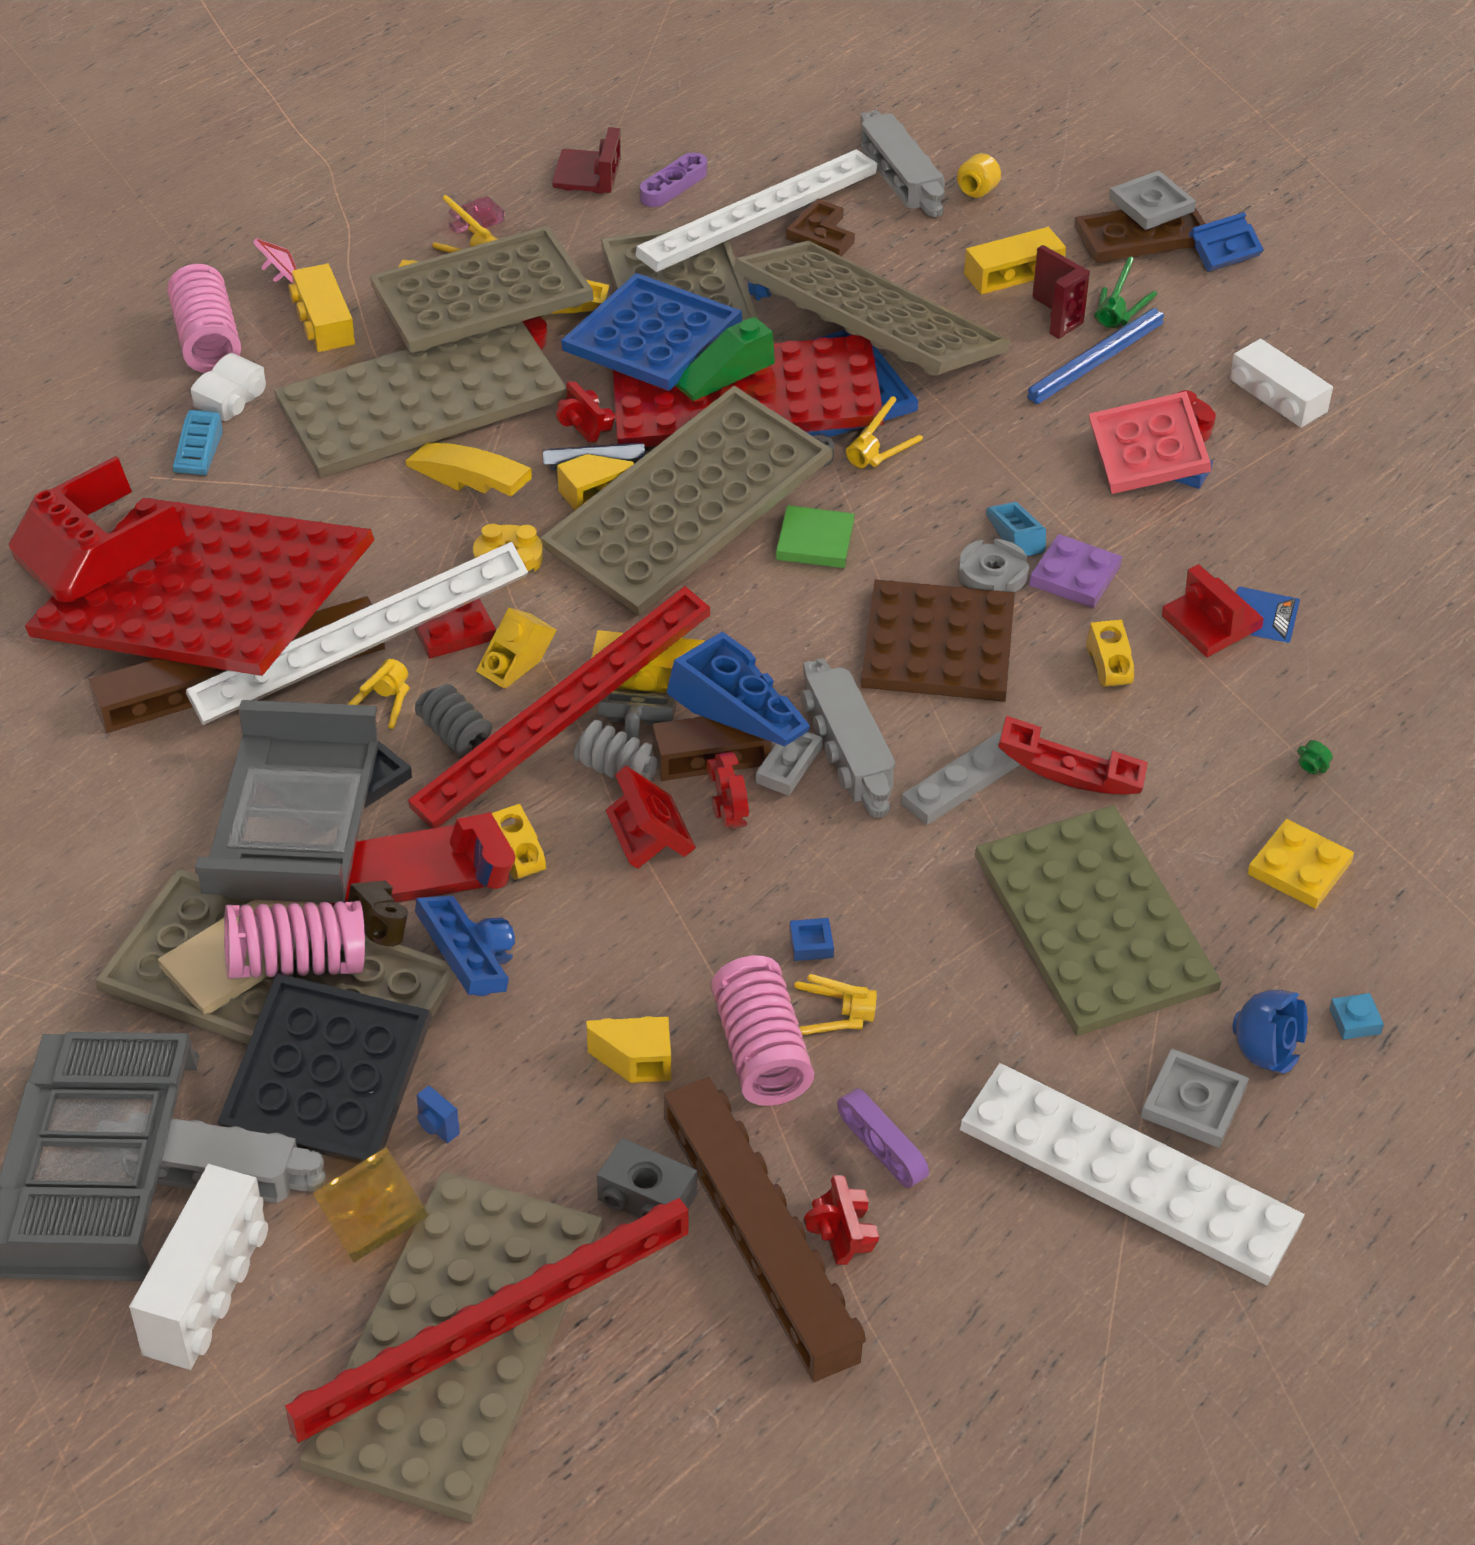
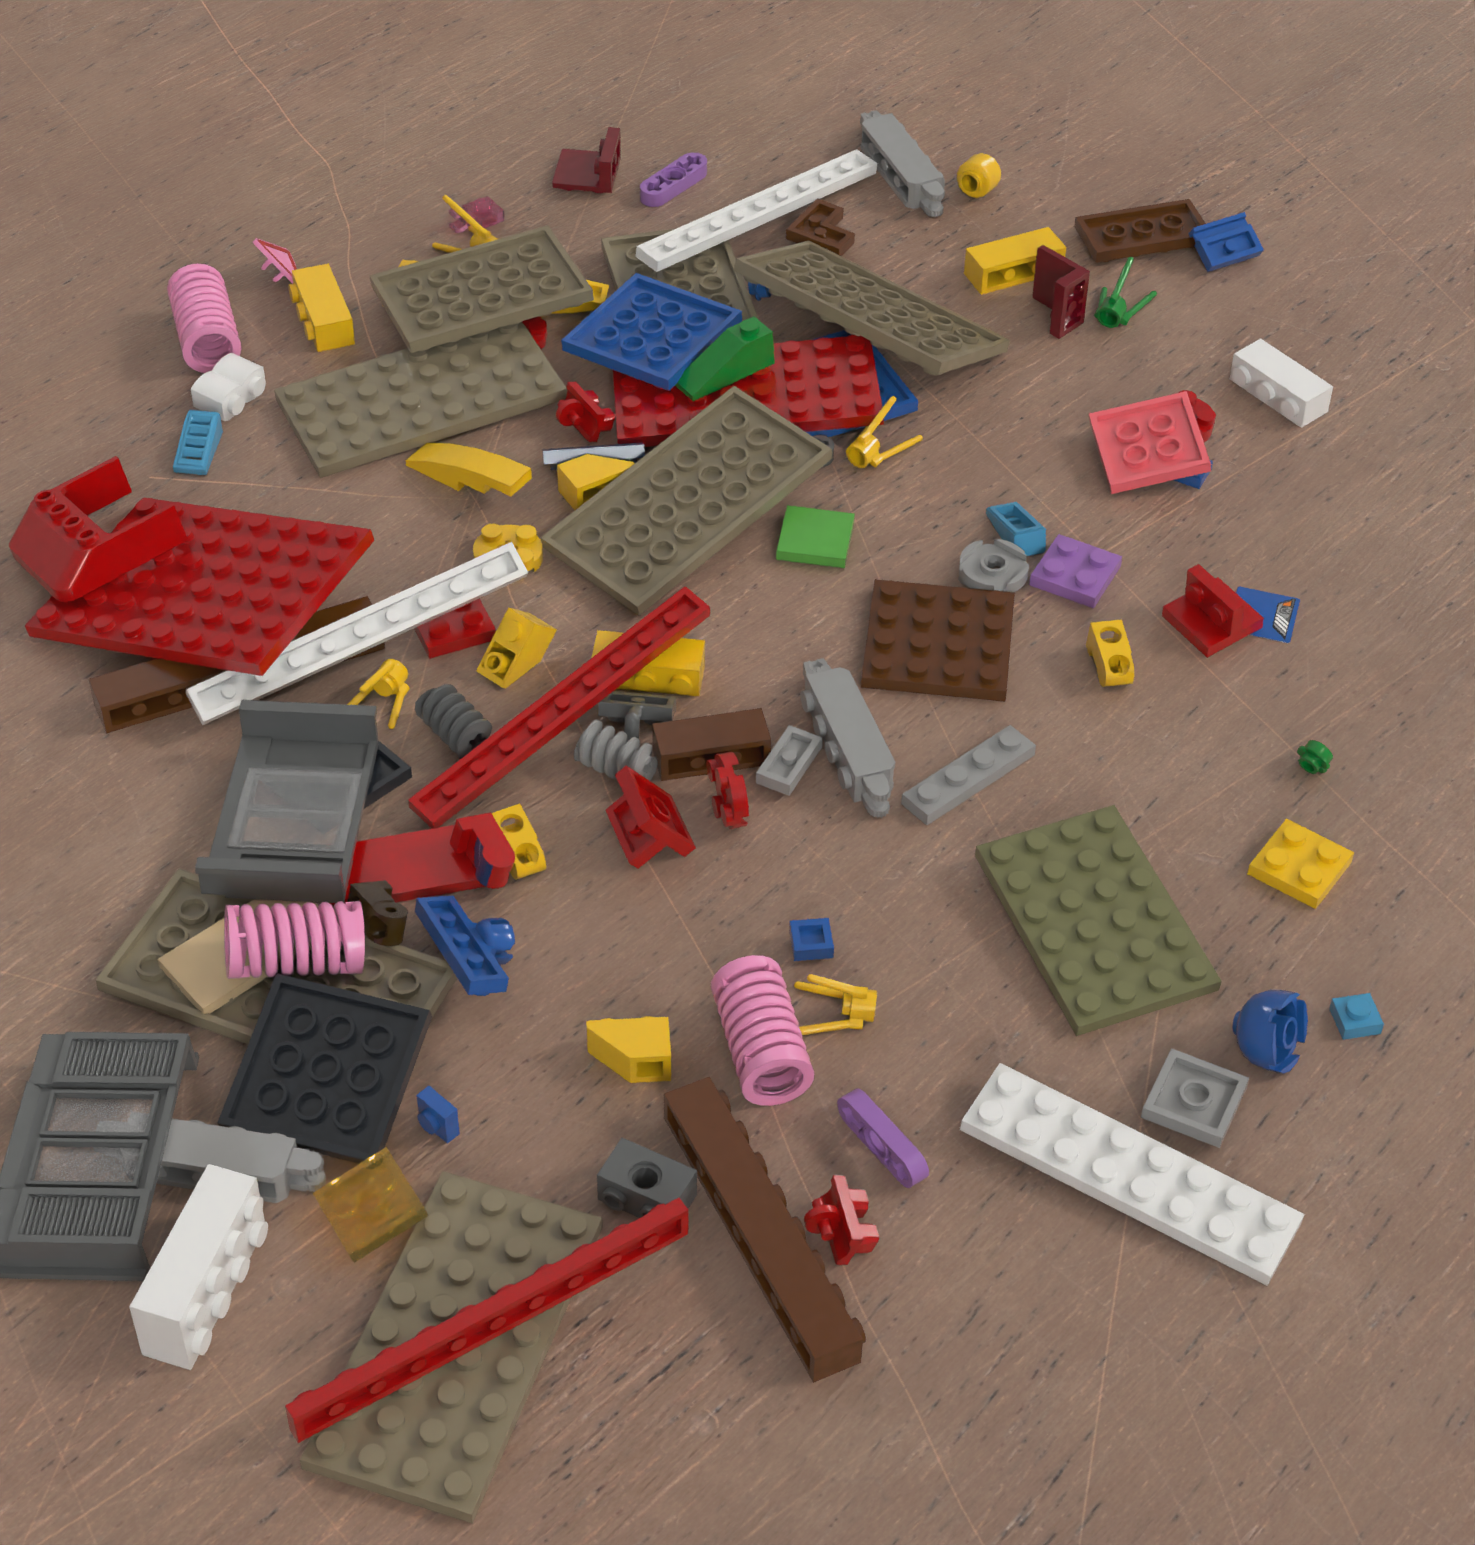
(727, 687): blue wedge -> none
(1070, 766): red slope -> none
(1095, 356): blue axle -> none
(1152, 199): light grey plate -> none

